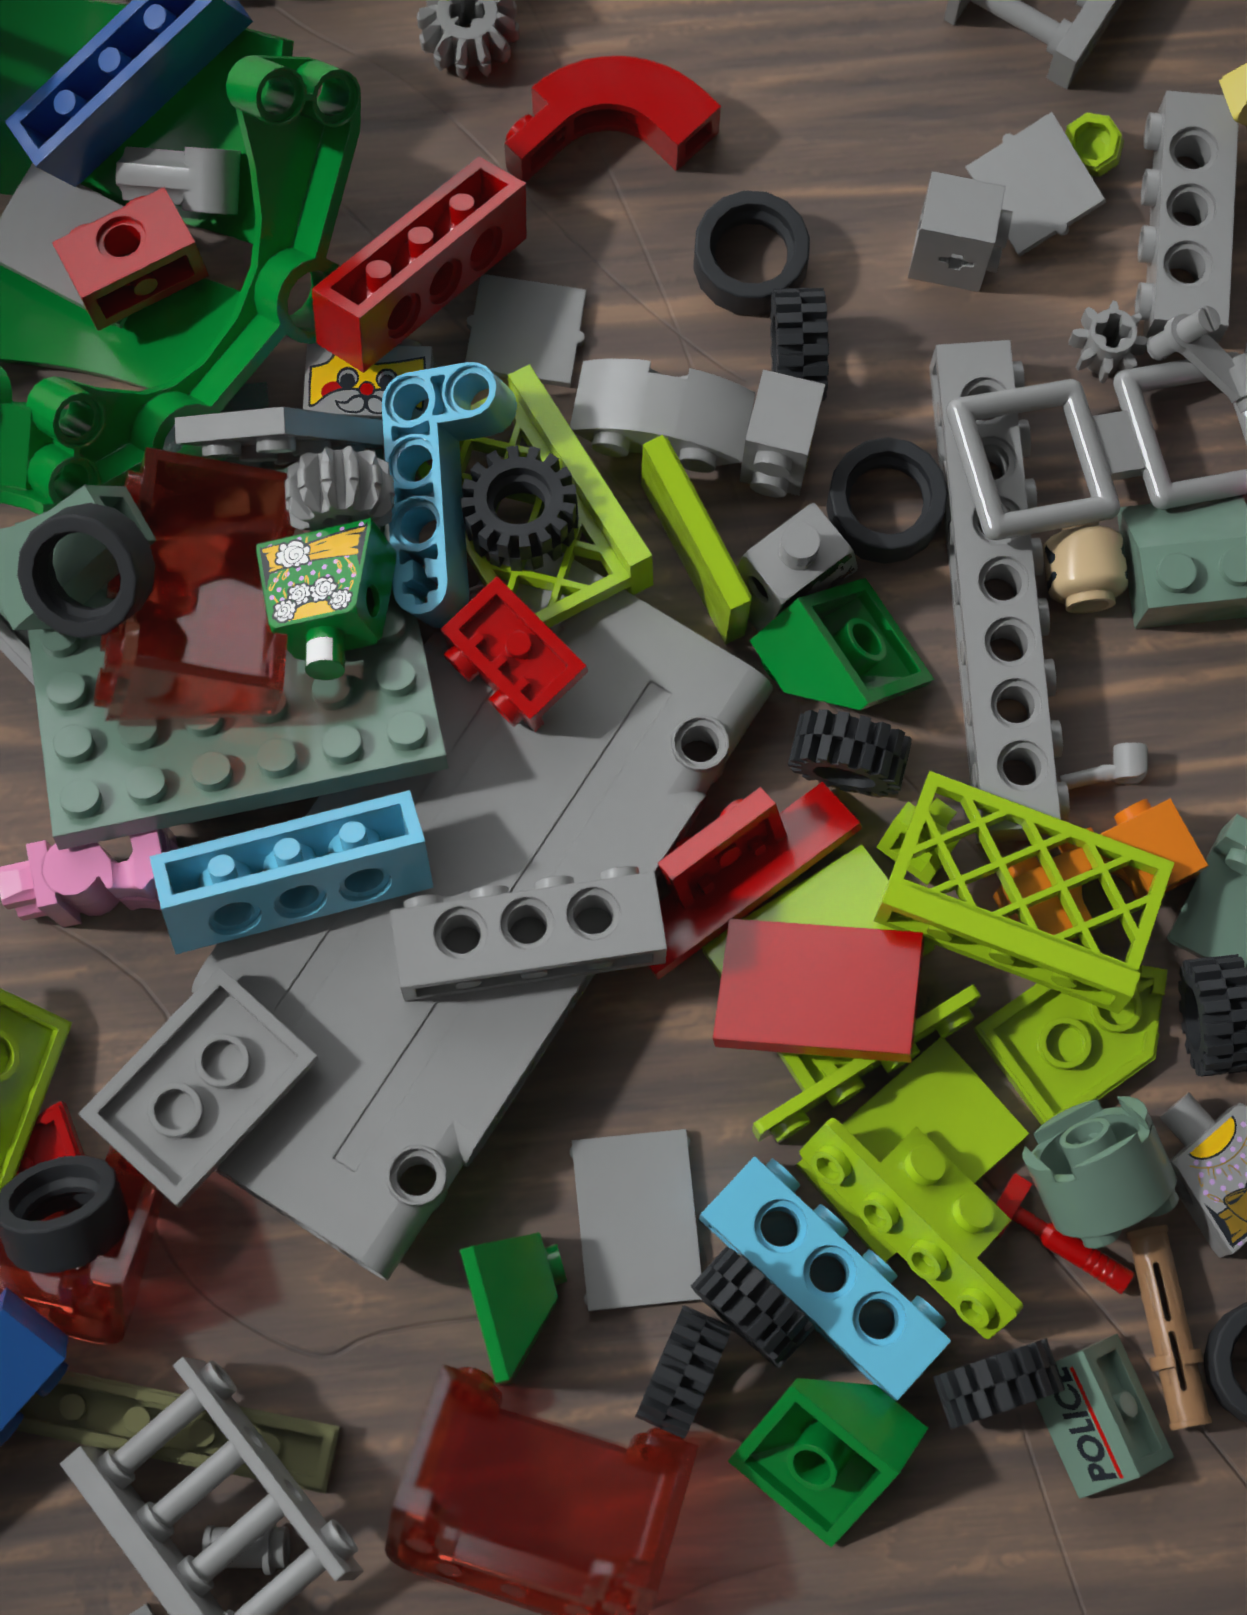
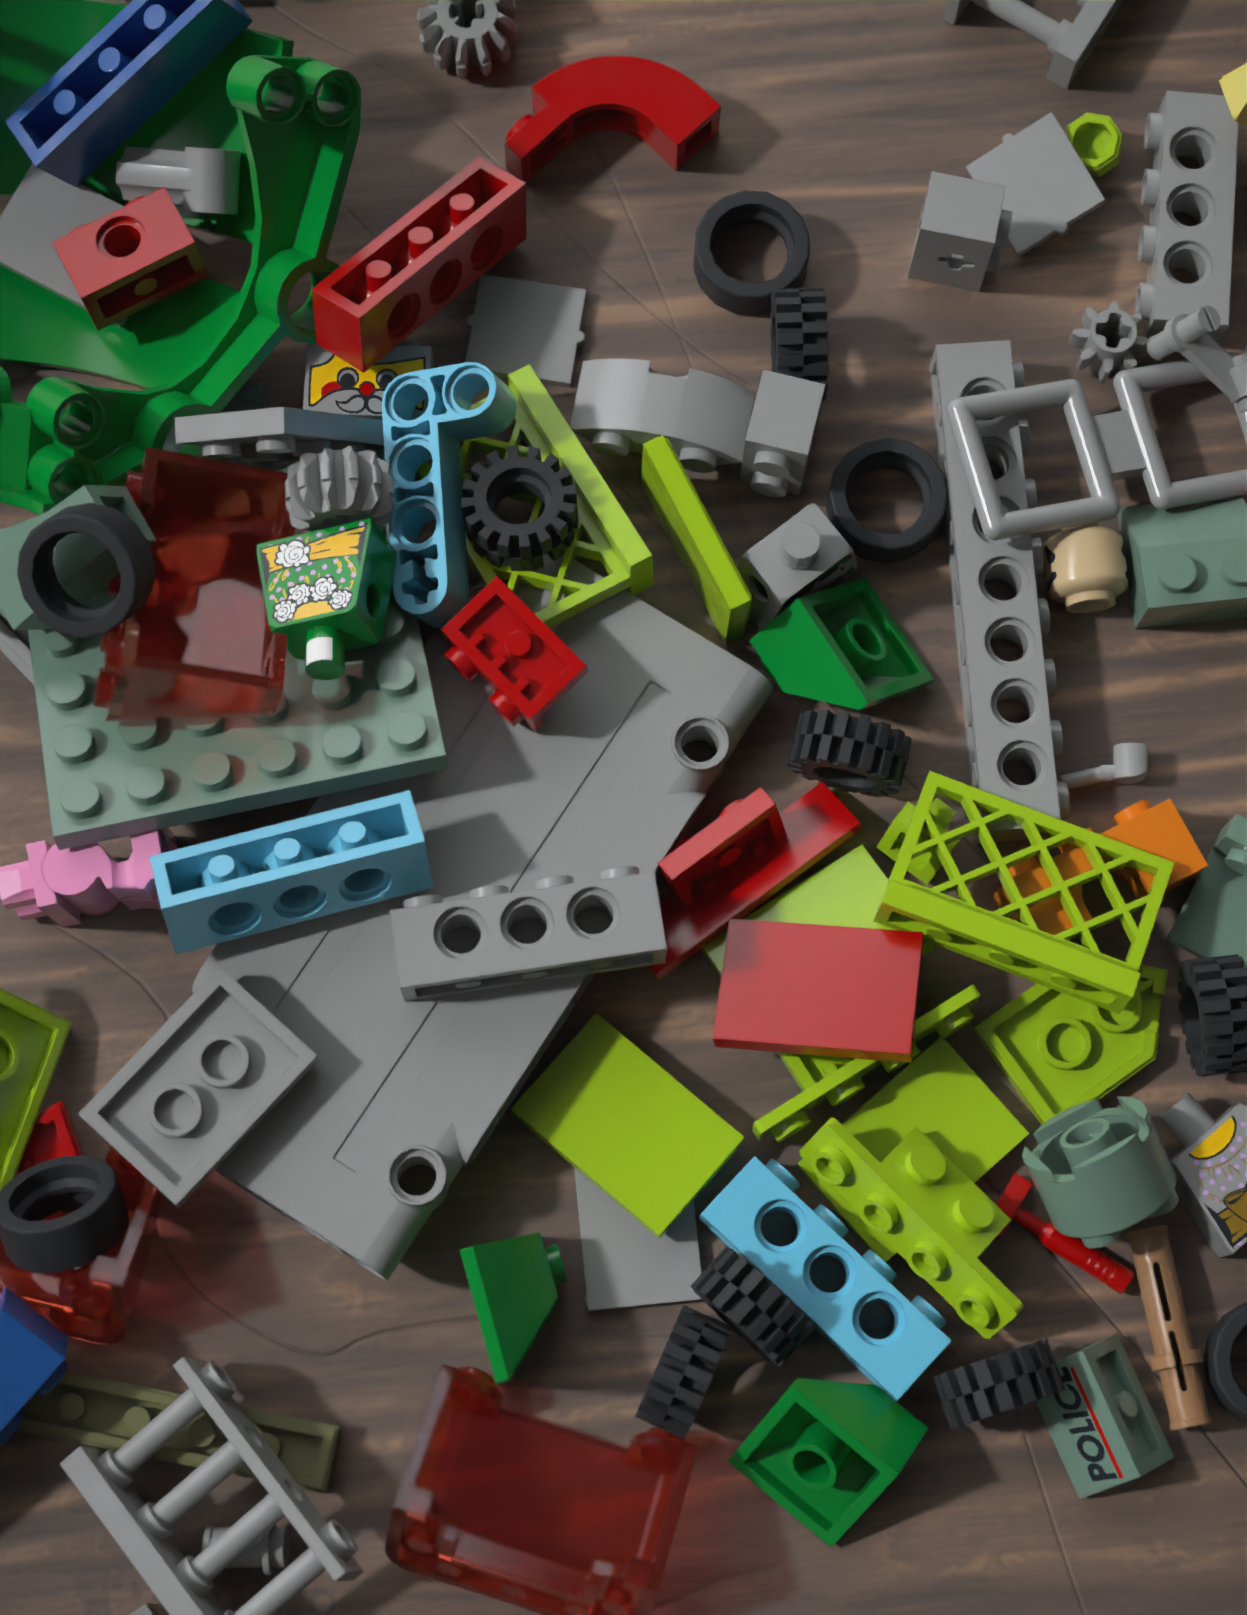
(627, 1125): none -> lime tile

